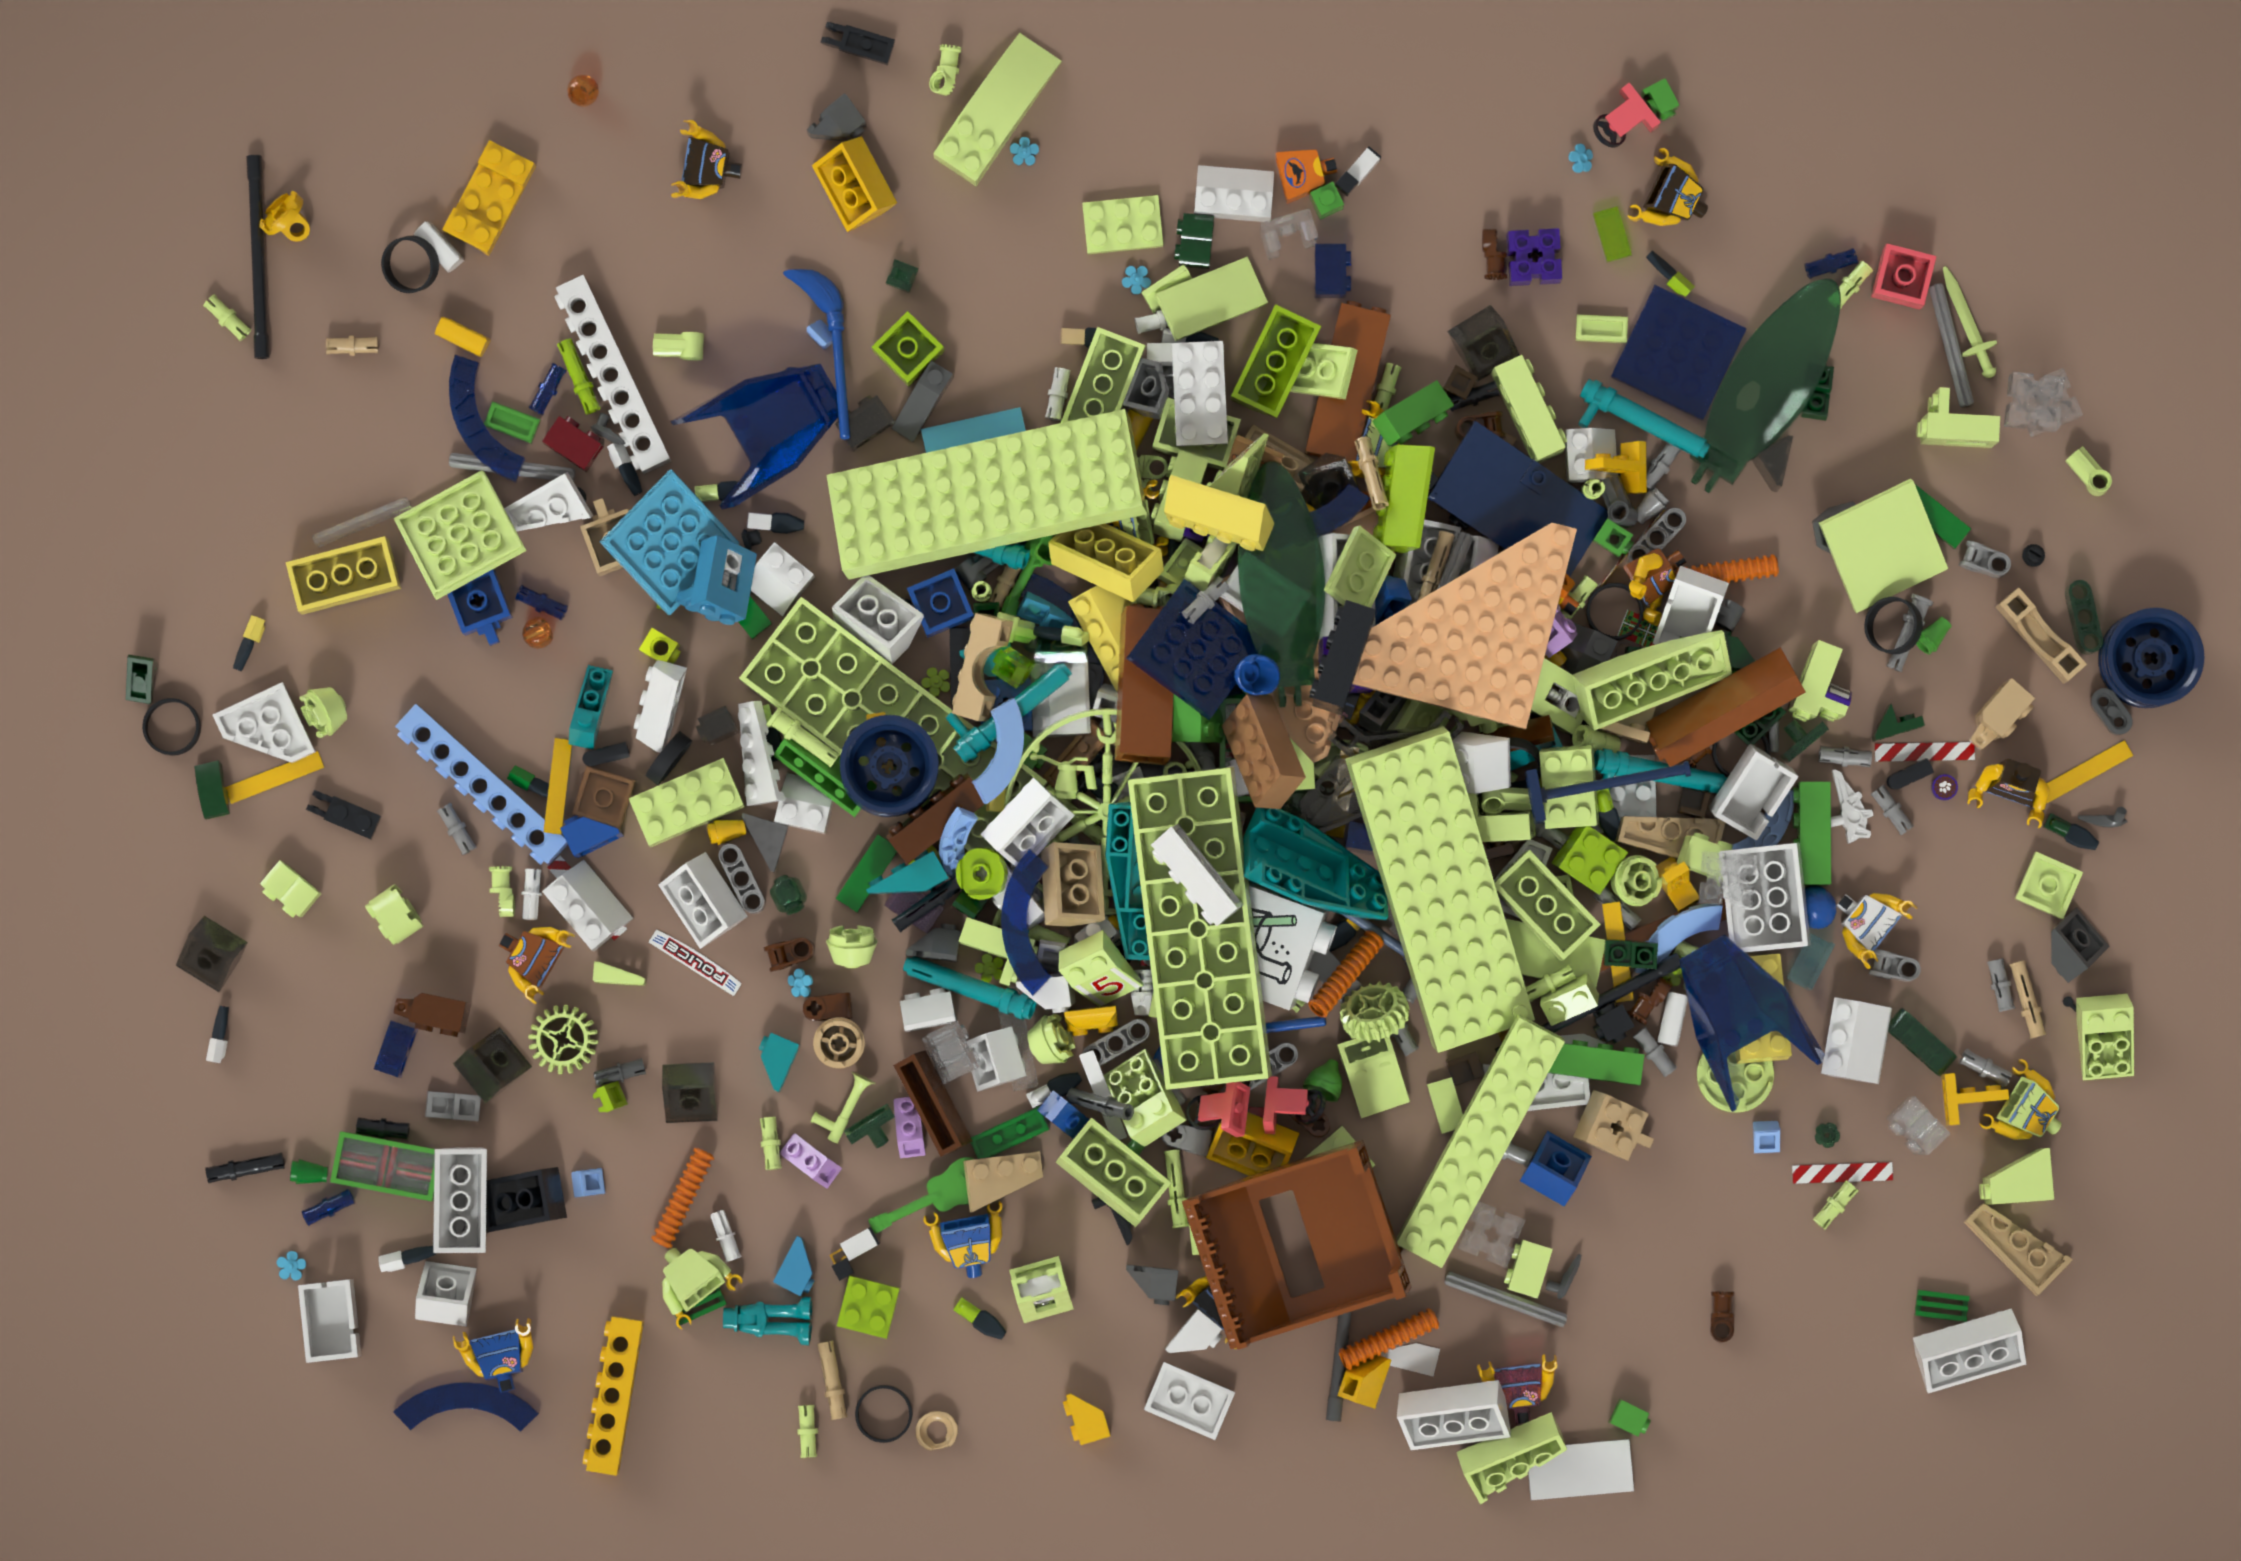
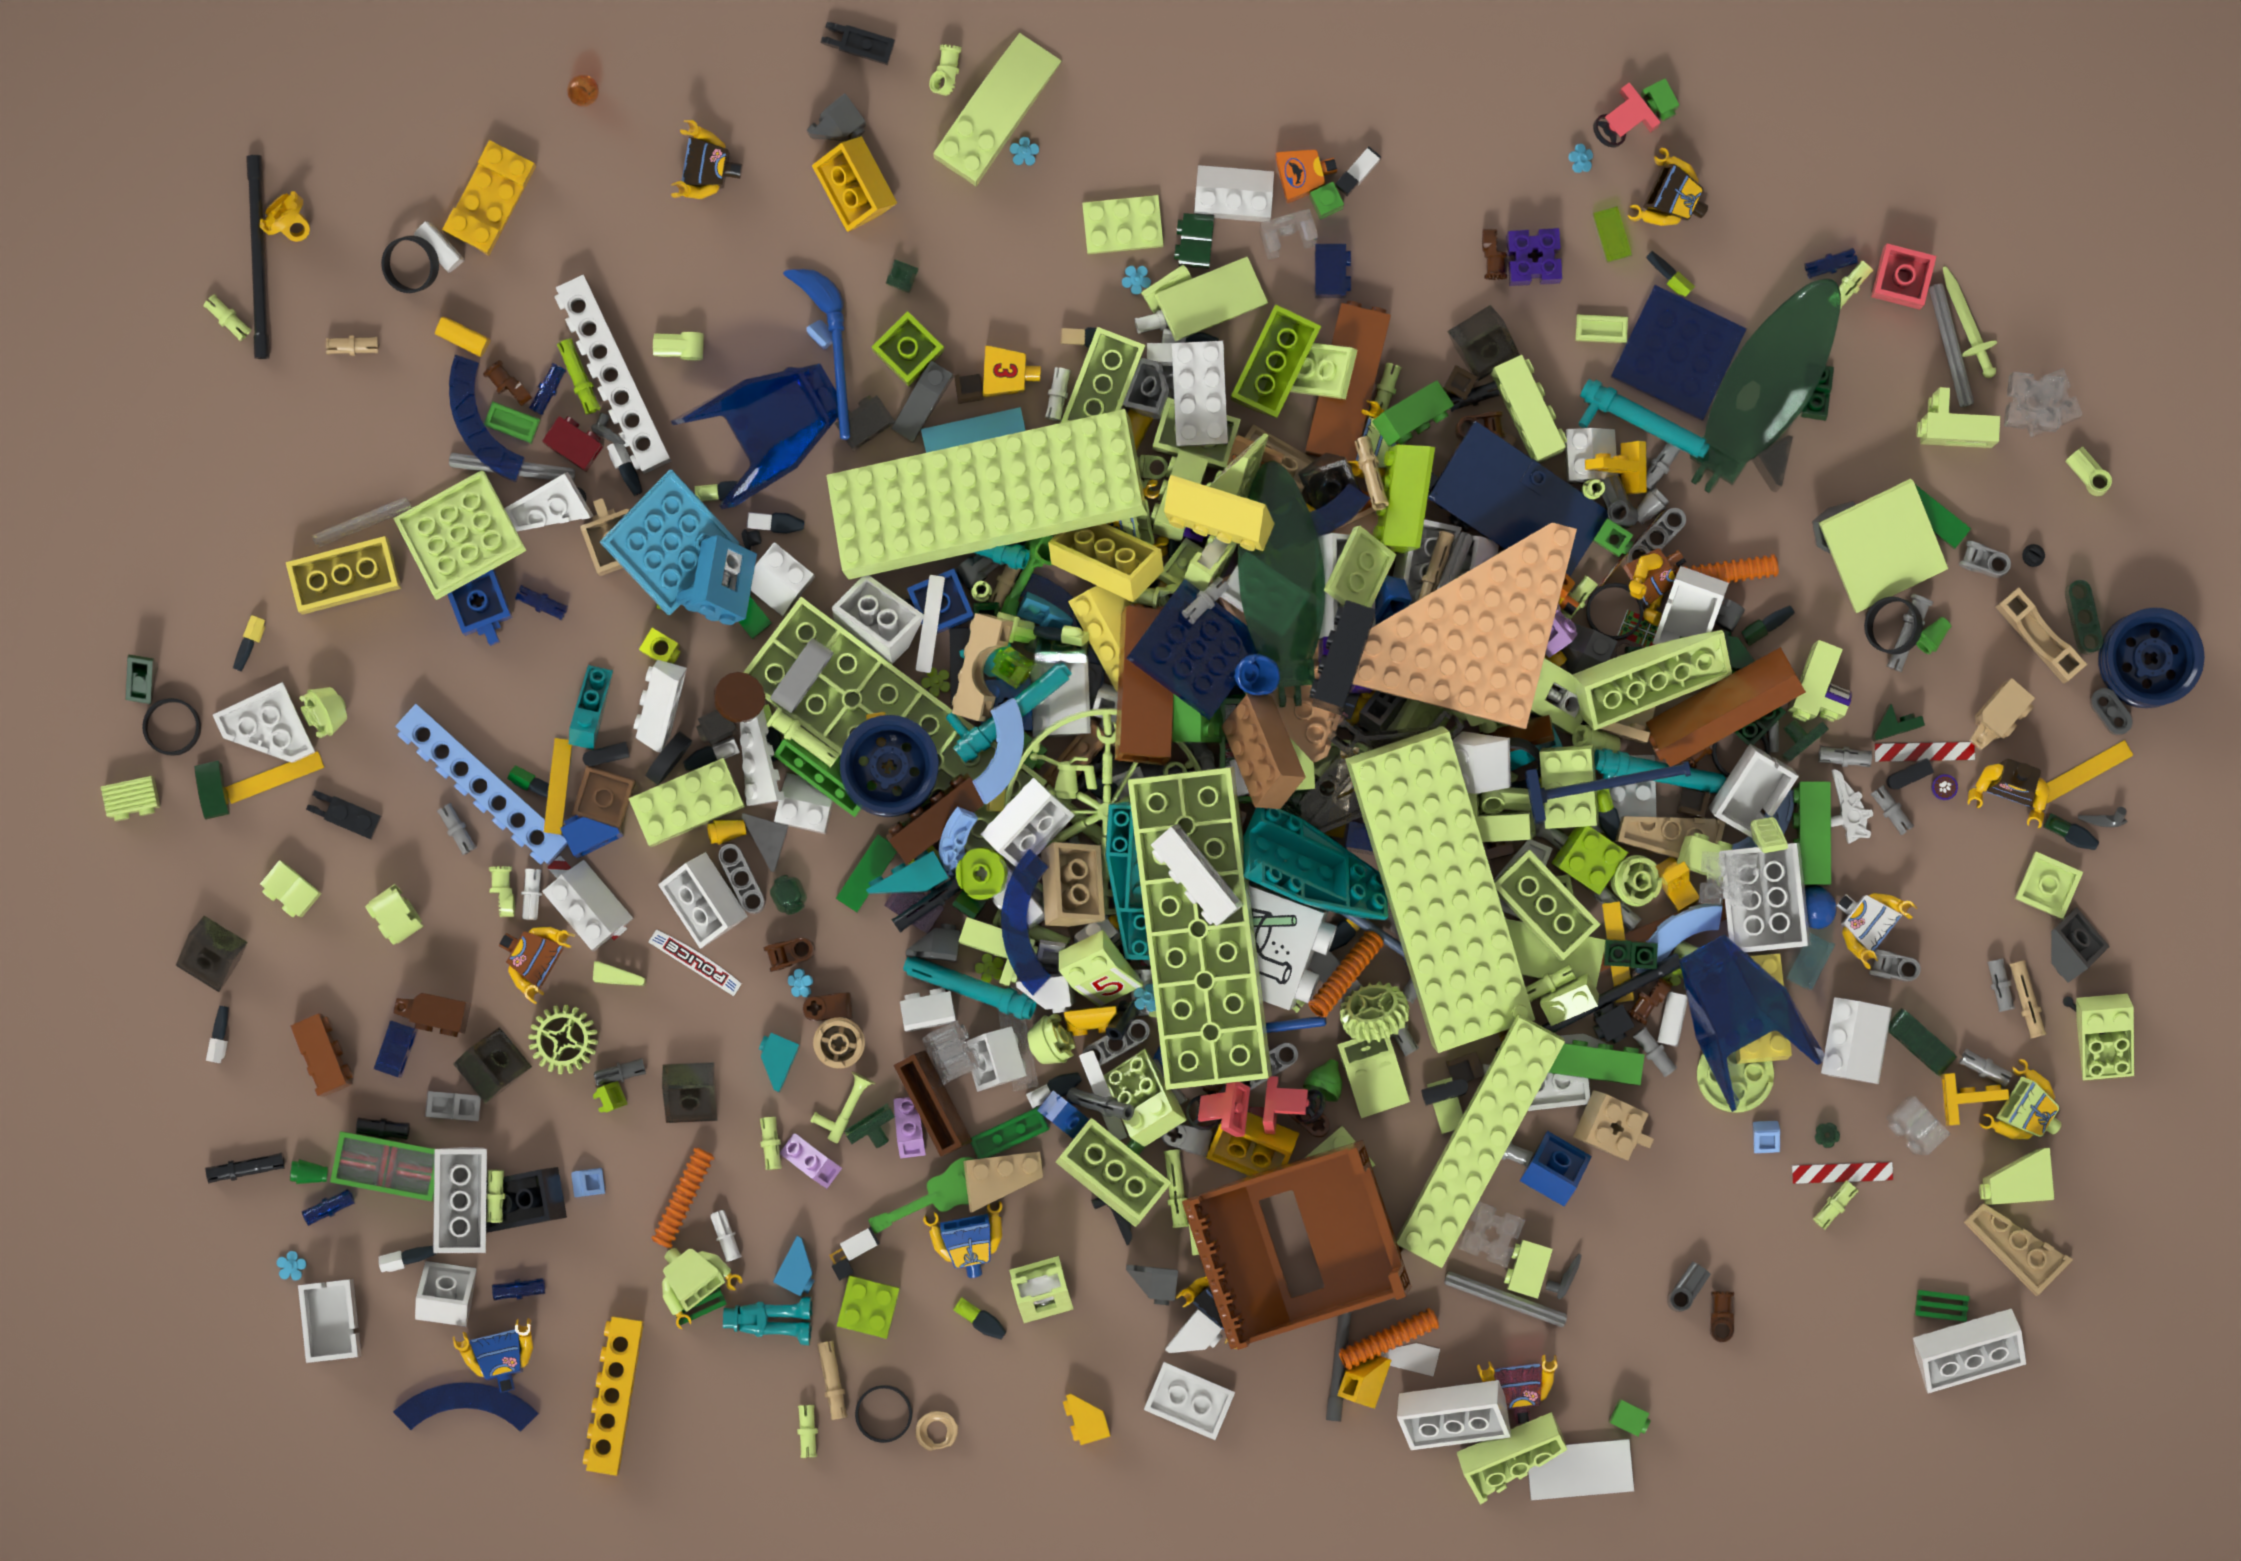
(130, 797): none -> yellowish green brick
(322, 1054): none -> dark orange wedge
(495, 1196): none -> yellowish green pin
(504, 381): none -> reddish brown connector
(518, 1289): none -> clear blue pin
(537, 633): clear orange piece -> none
(711, 754): none -> piece
(739, 697): none -> reddish brown tile
(802, 675): none -> light grey beam
(851, 946): yellowish green cone -> none
(930, 623): none -> white sticker
(968, 388): none -> dark brown panel
(1006, 372): none -> yellow torso
(1122, 1020): none -> black bar
(1145, 998): none -> medium azure plant
(1444, 1091): none -> black bar
(1689, 1285): none -> dark grey piece
(1760, 629): none -> piece
(1768, 835): none -> yellowish green slope

